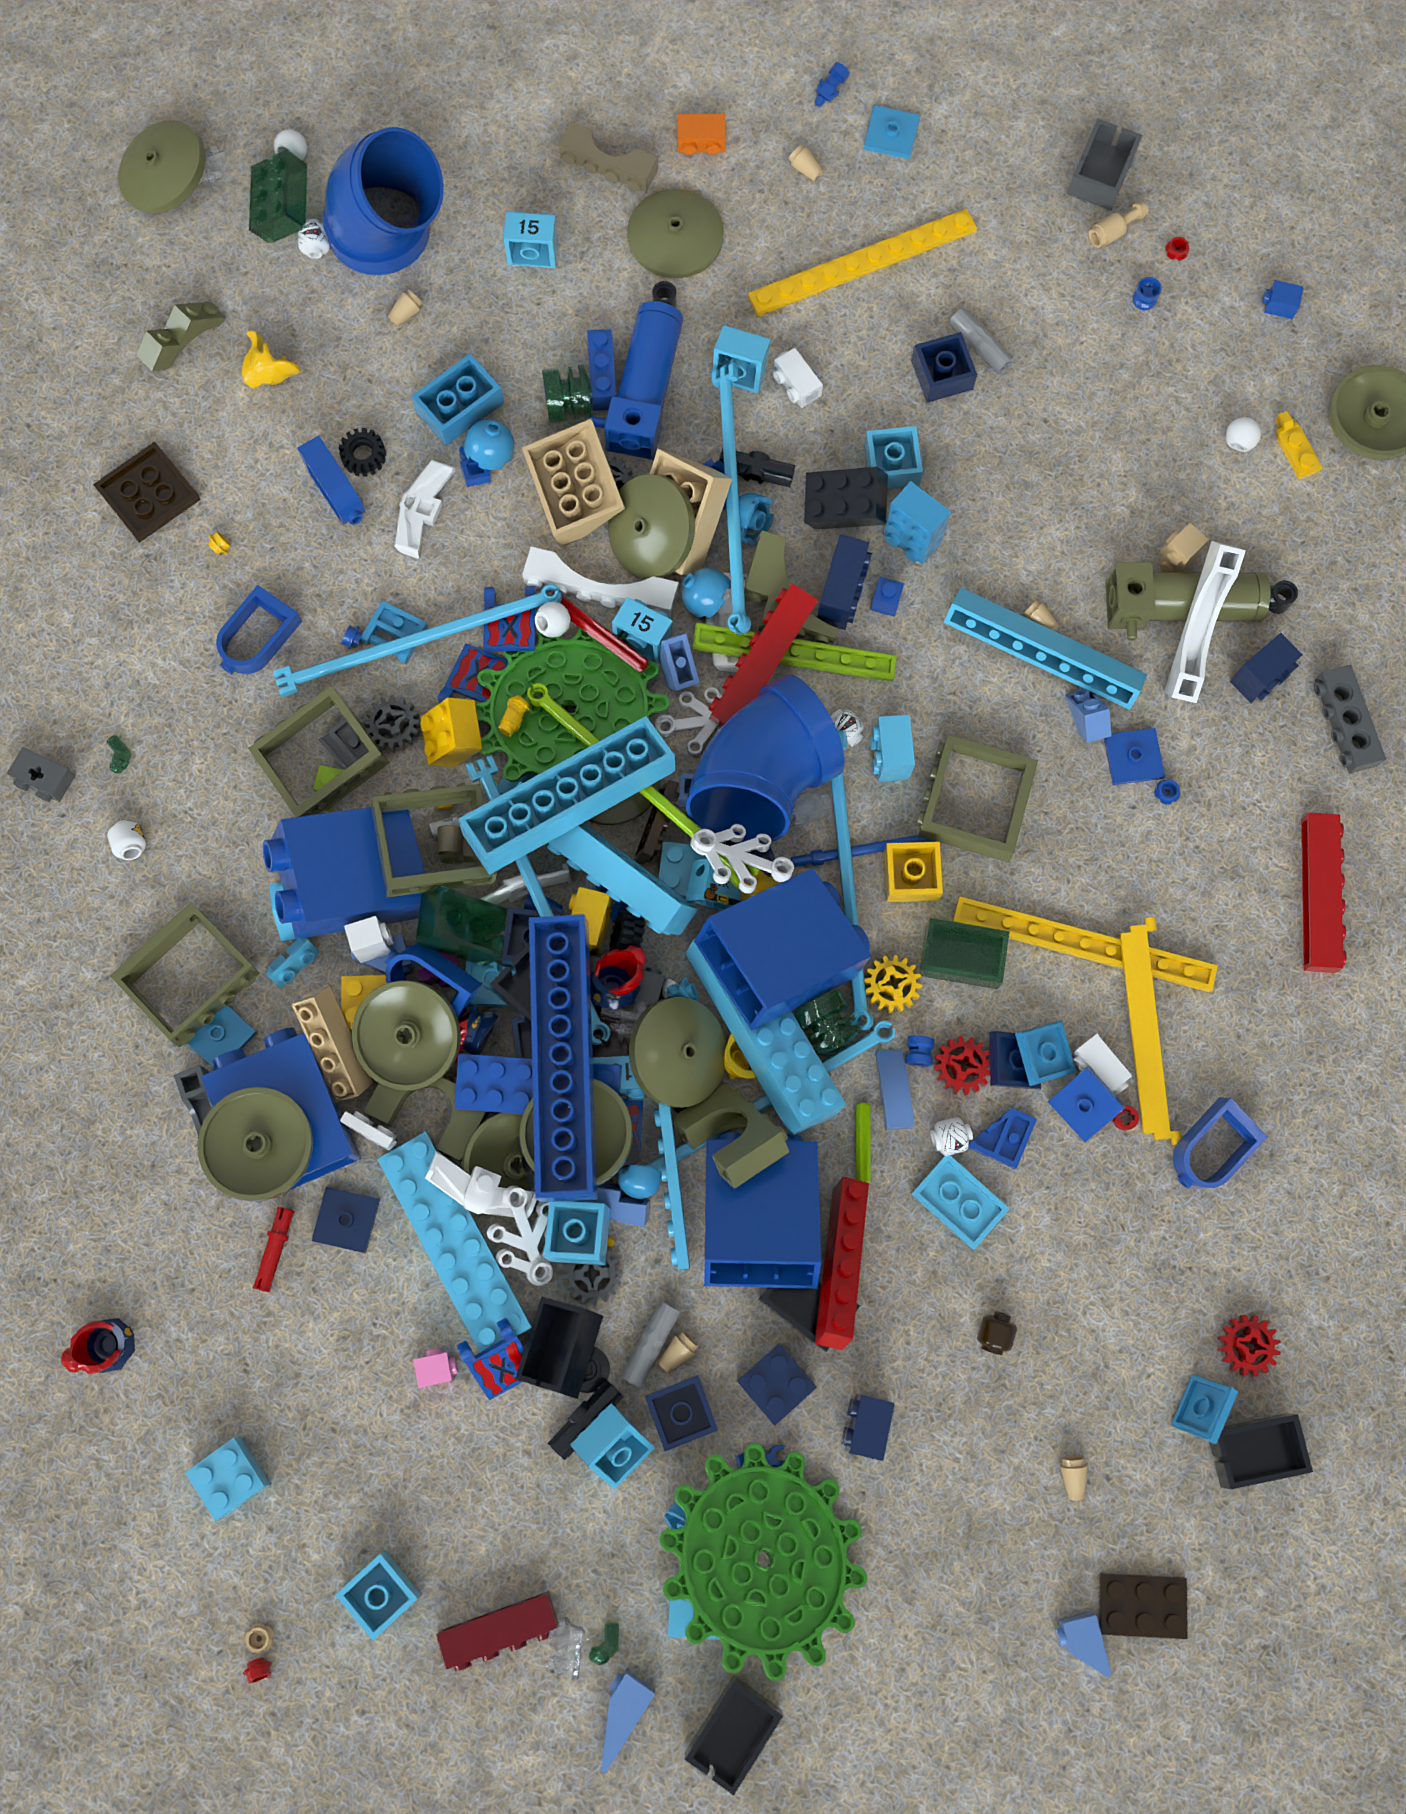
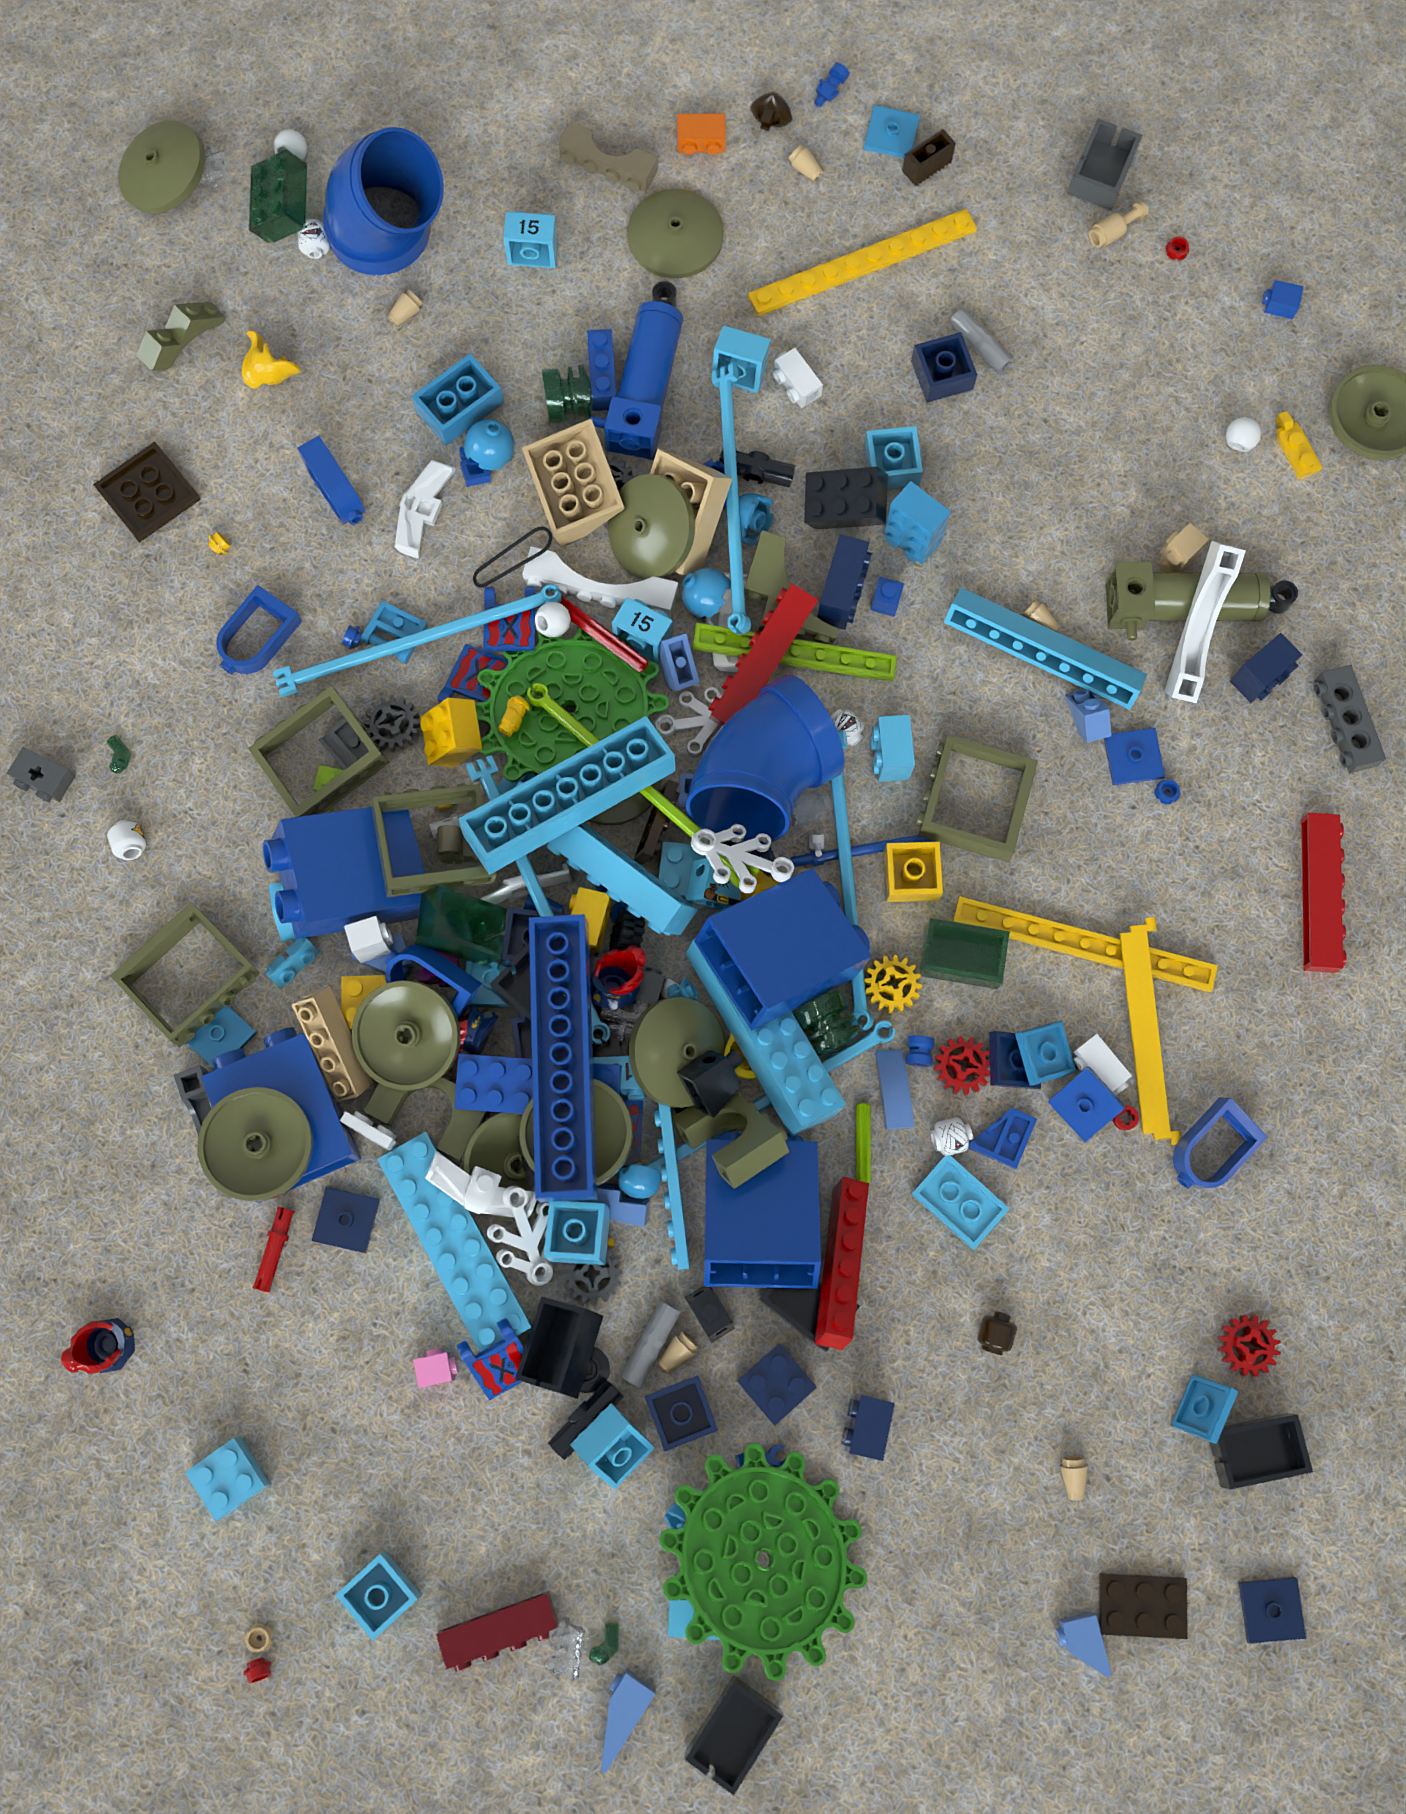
(362, 439): black tyre -> none
(508, 549): none -> black piece
(710, 1313): none -> black torso
(711, 1080): none -> black torso
(771, 111): none -> dark brown piece
(816, 842): none -> white hand
(928, 157): none -> dark brown brick
(1147, 293): blue wheel -> none
(1272, 1610): none -> dark blue plate

